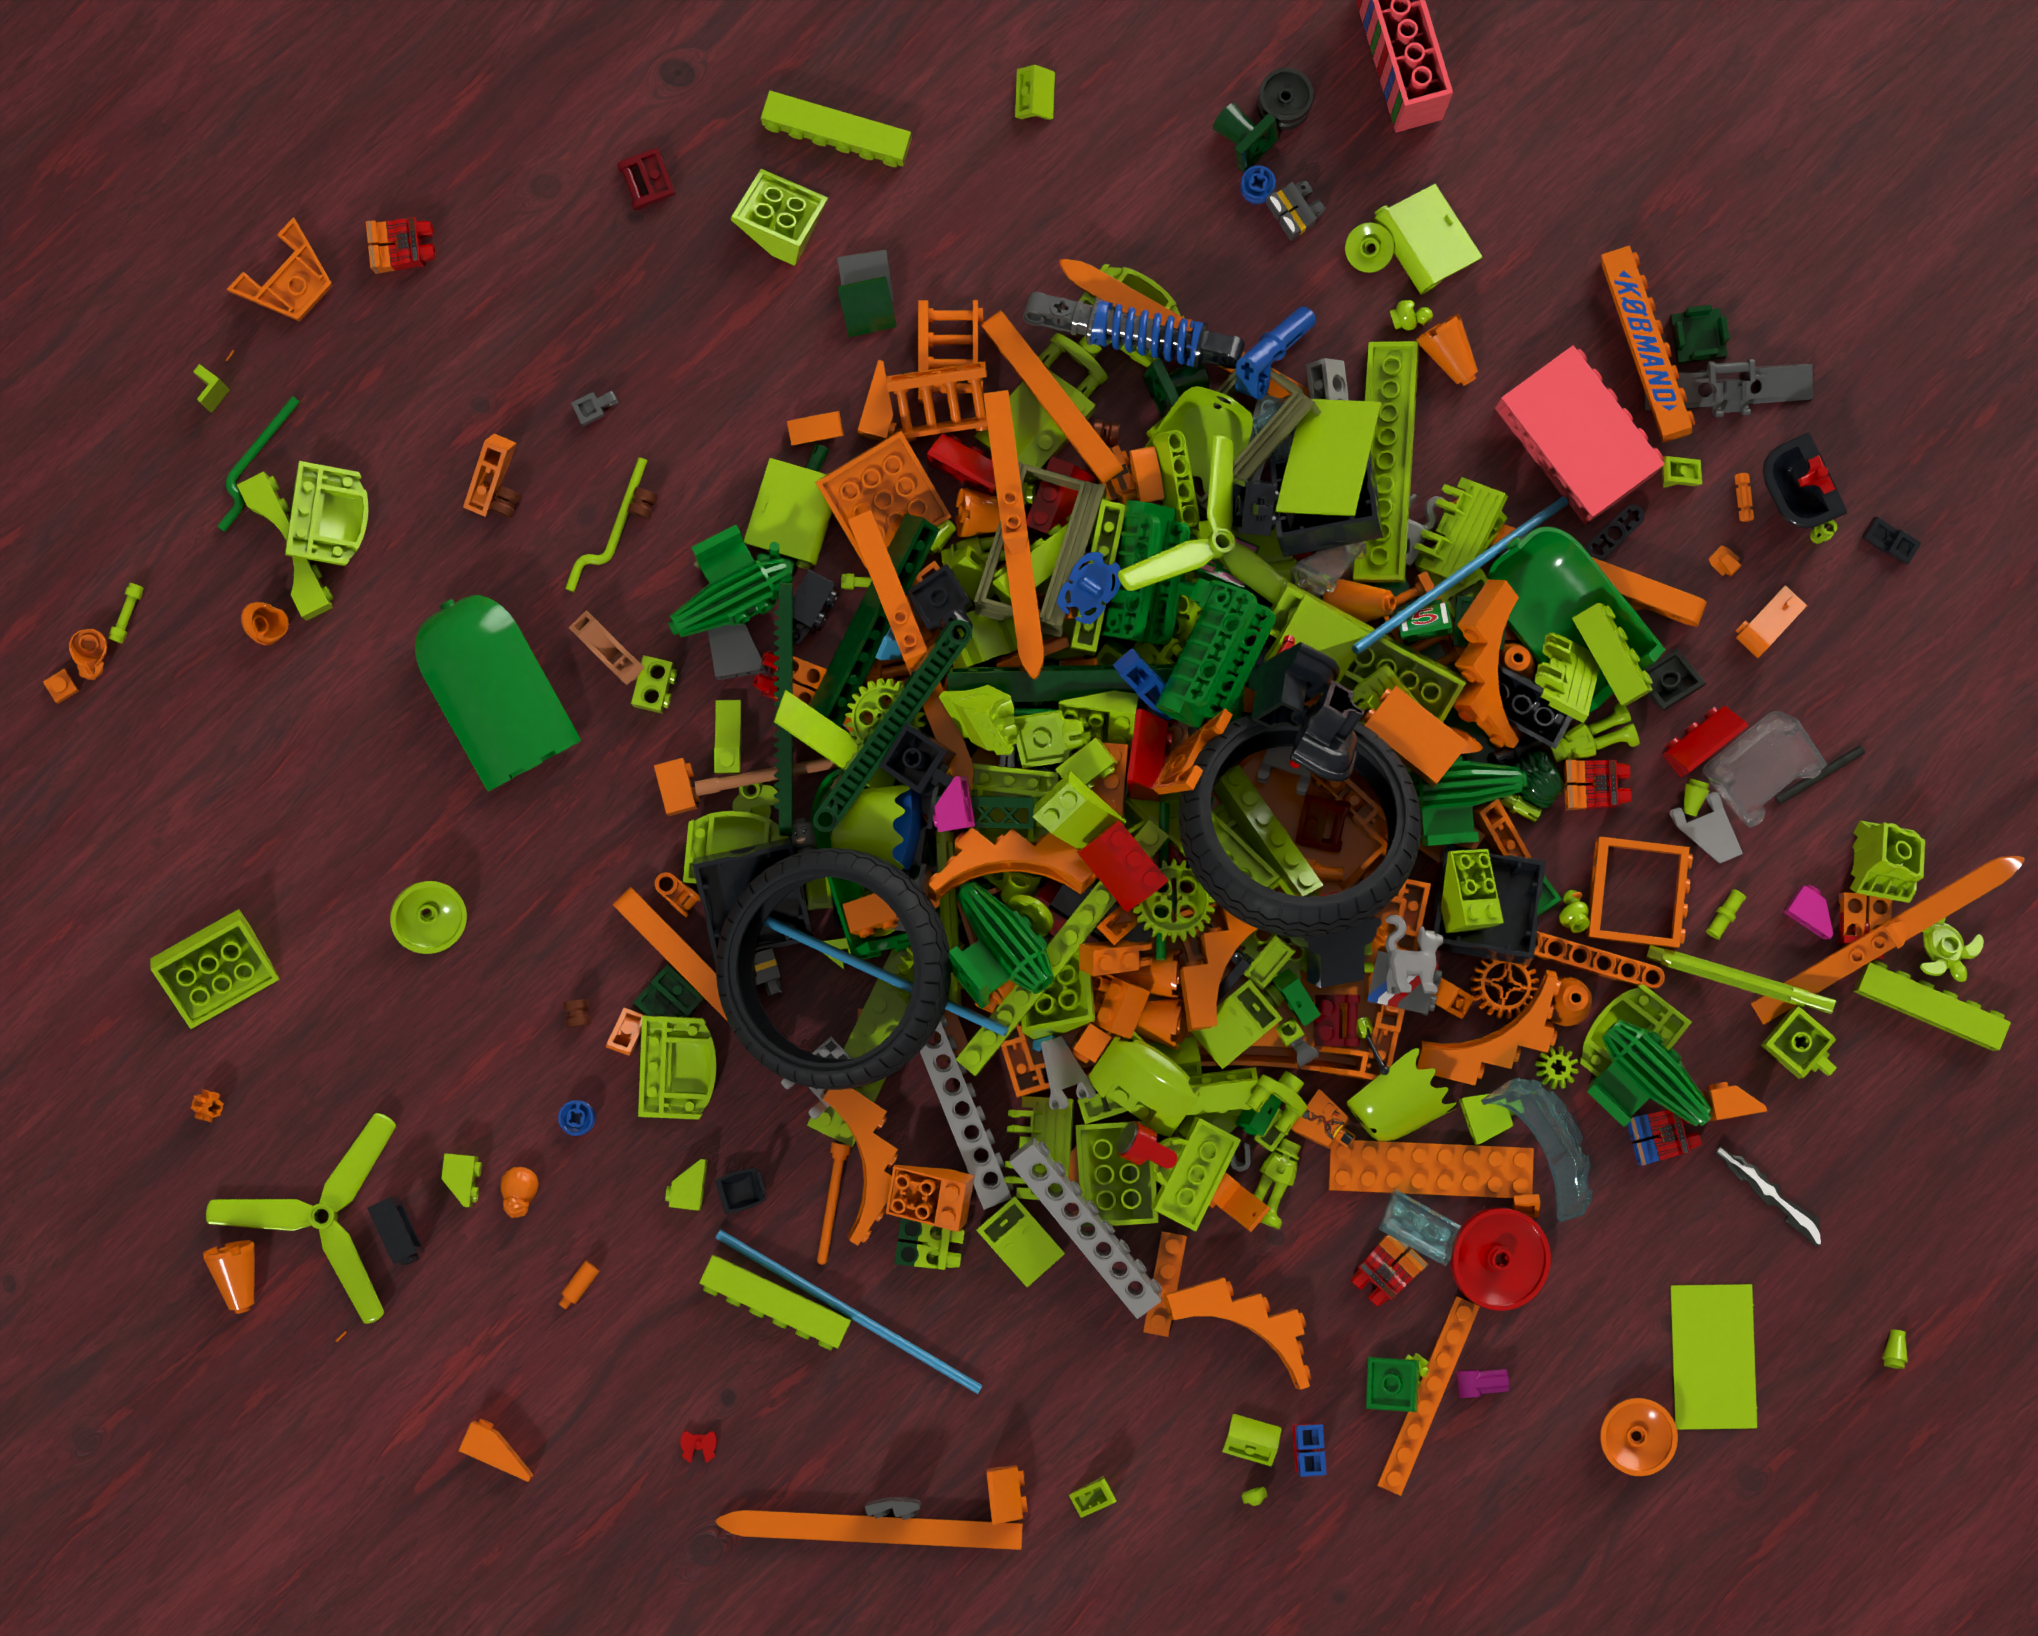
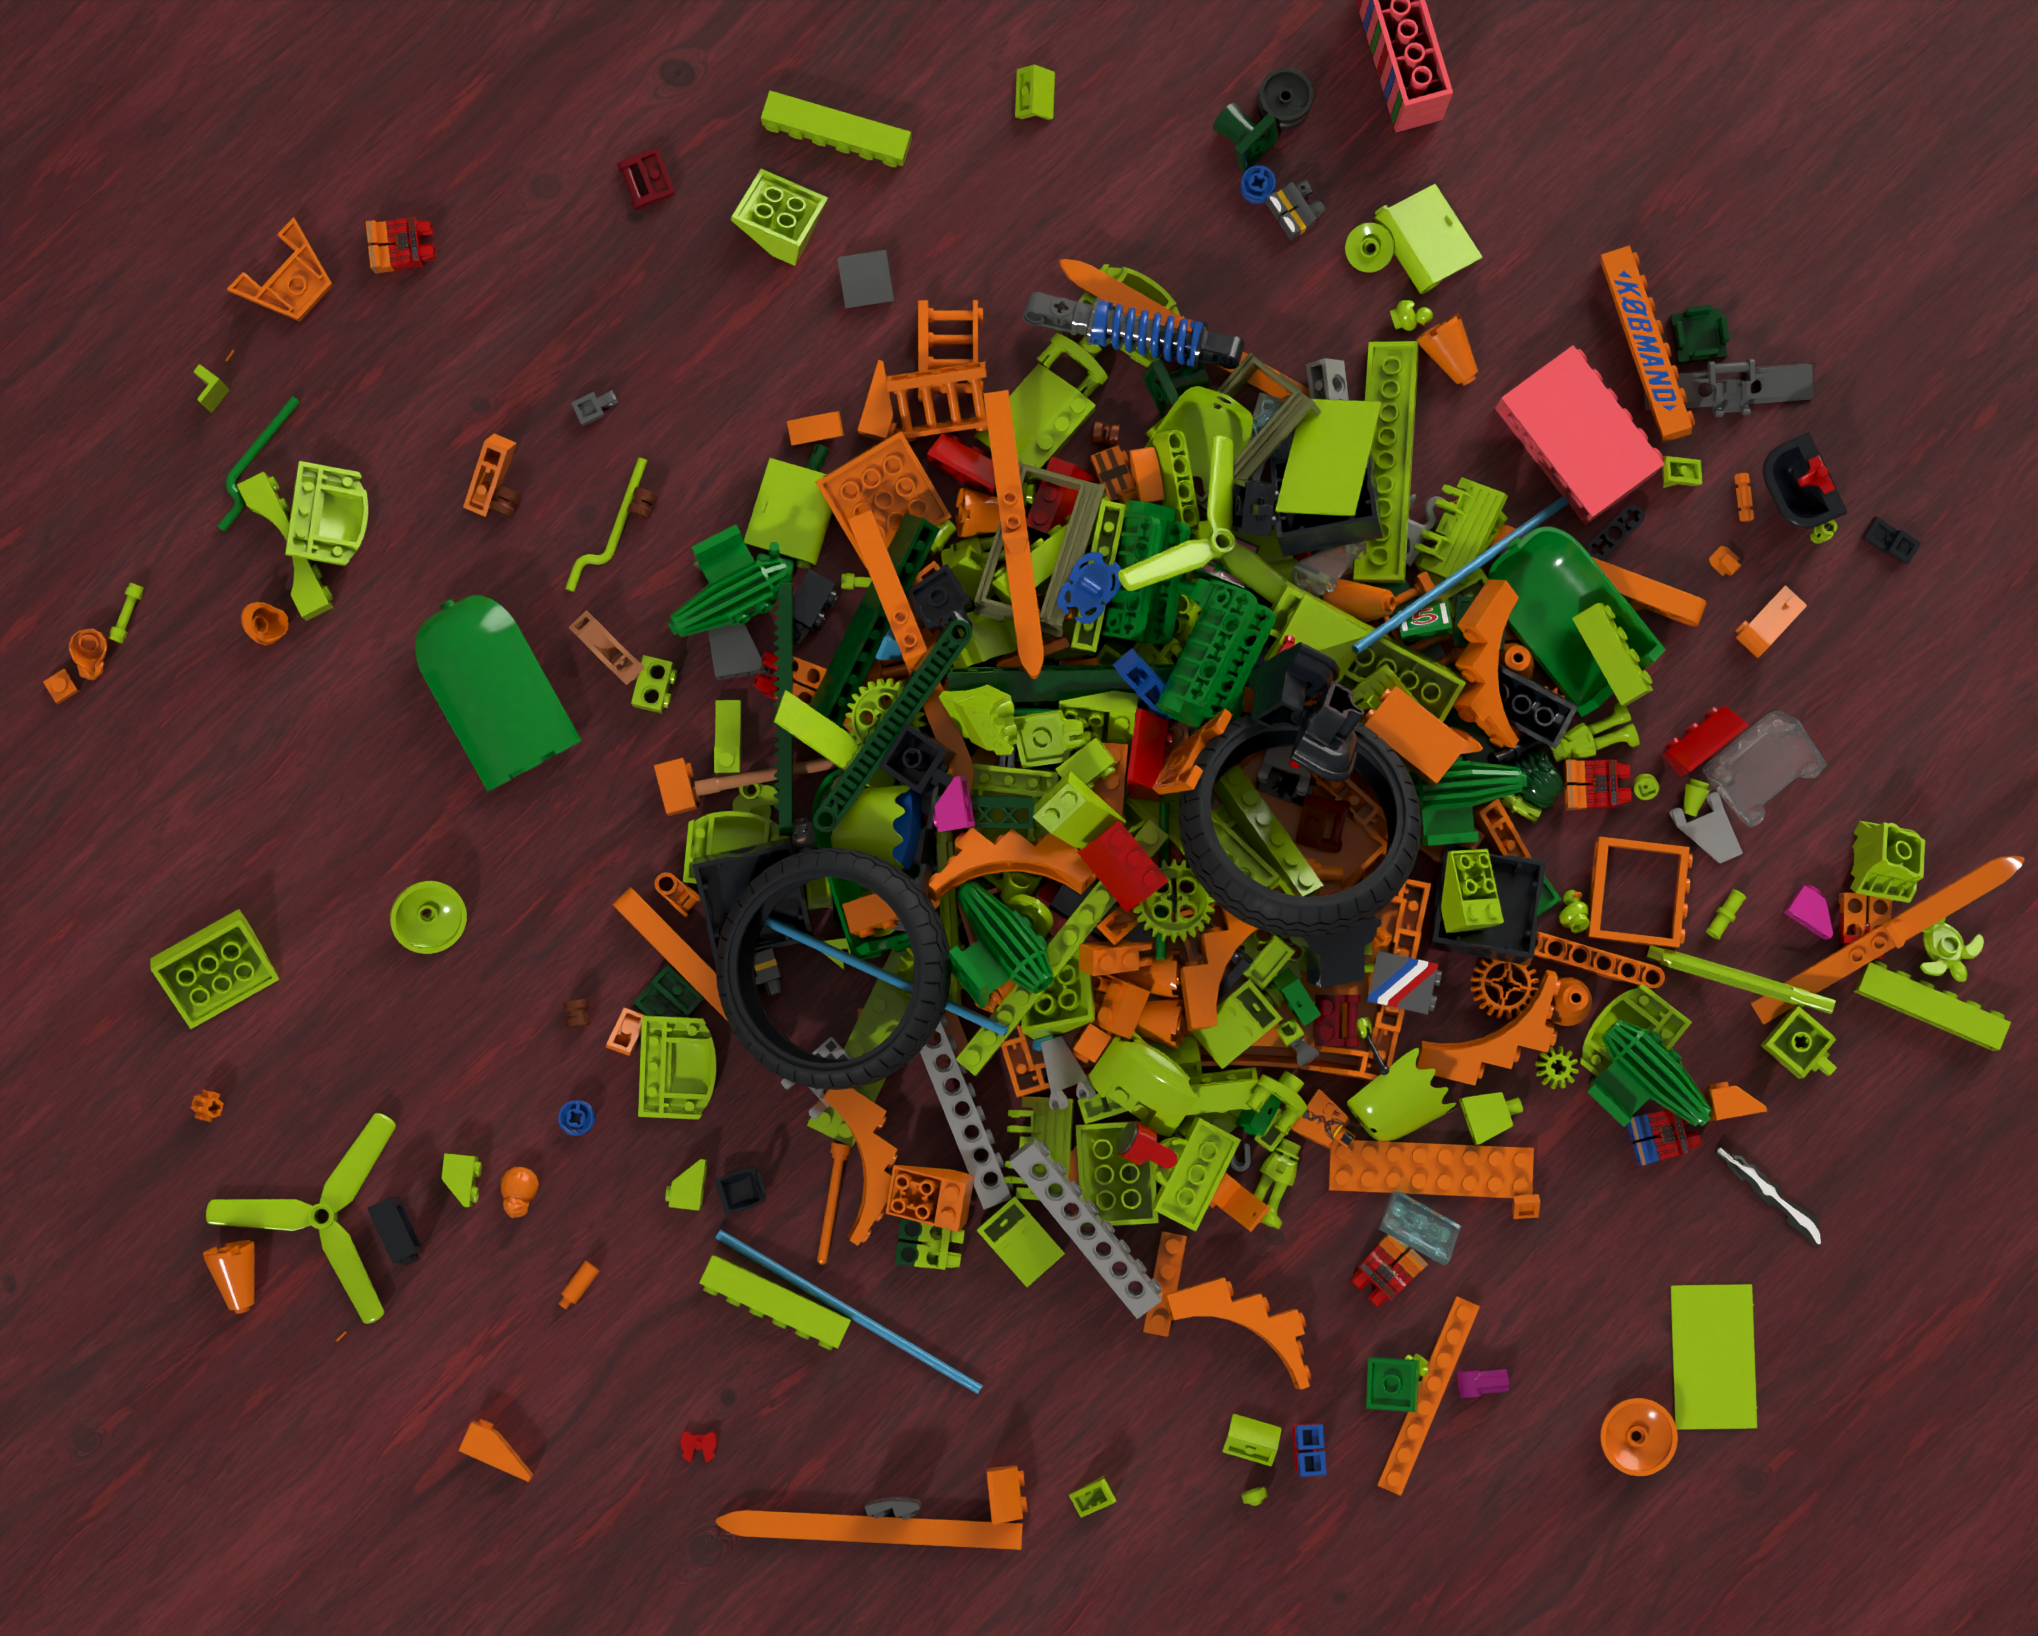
(867, 306): dark green slope -> none
(1052, 397): orange beam -> none
(1255, 365): blue piece -> none
(1283, 787): none -> black slope
(1411, 963): light grey animal -> none
(1453, 998): orange brick -> none
(1500, 1259): red dish -> none
(1558, 1138): clear light blue windscreen -> none
(1568, 676): lime hinge -> none
(1645, 786): none -> lime tile
(1672, 680): pearl dark grey slope -> none
(1828, 770): pearl dark grey bar -> none
(1896, 1352): lime cone -> none

